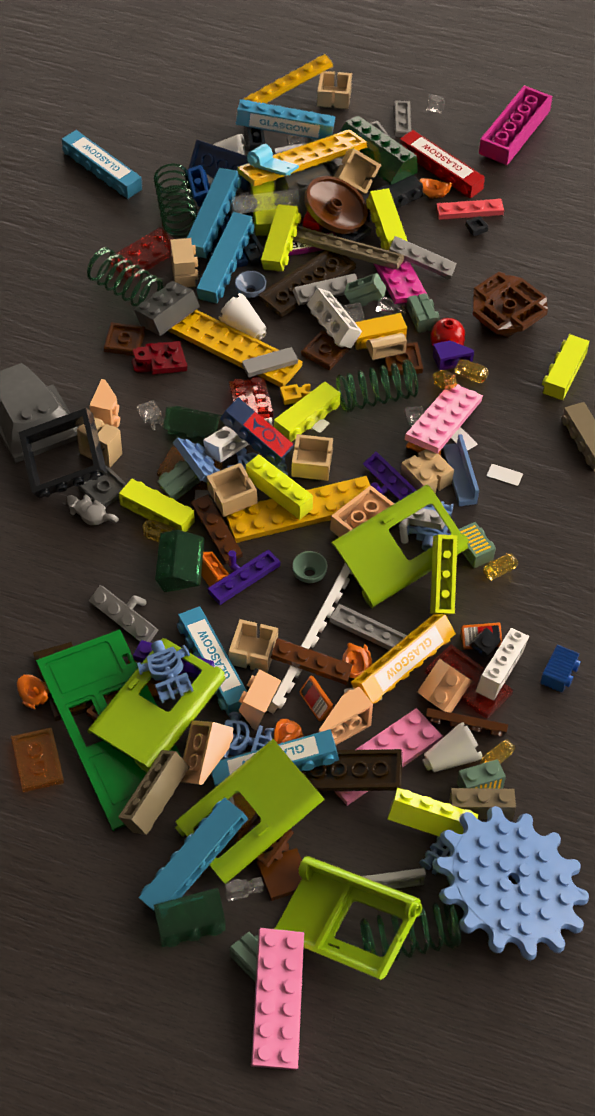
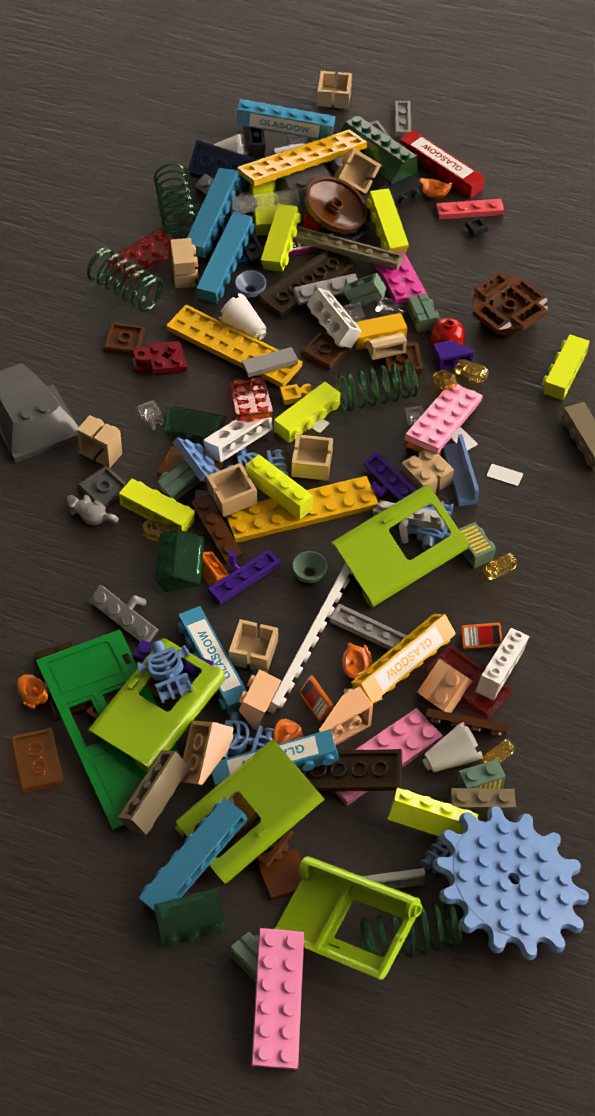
(54, 427): black window -> none
(102, 164): dark azure brick -> none
(105, 404): light nougat slope -> none
(166, 308): dark grey brick -> none
(199, 183): blue brick -> none
(241, 888): clear plate -> none
(256, 432): dark blue brick -> none
(263, 158): medium azure door -> none
(291, 80): yellow plate -> none
(311, 661): reddish brown plate -> none
(358, 510): light nougat slope -> none
(423, 257): light grey plate -> none
(435, 103): clear plate -> none
(443, 574): neon yellow brick -> none
(484, 642): black brick -> none
(515, 125): dark pink brick -> none
(559, 668): blue brick -> none

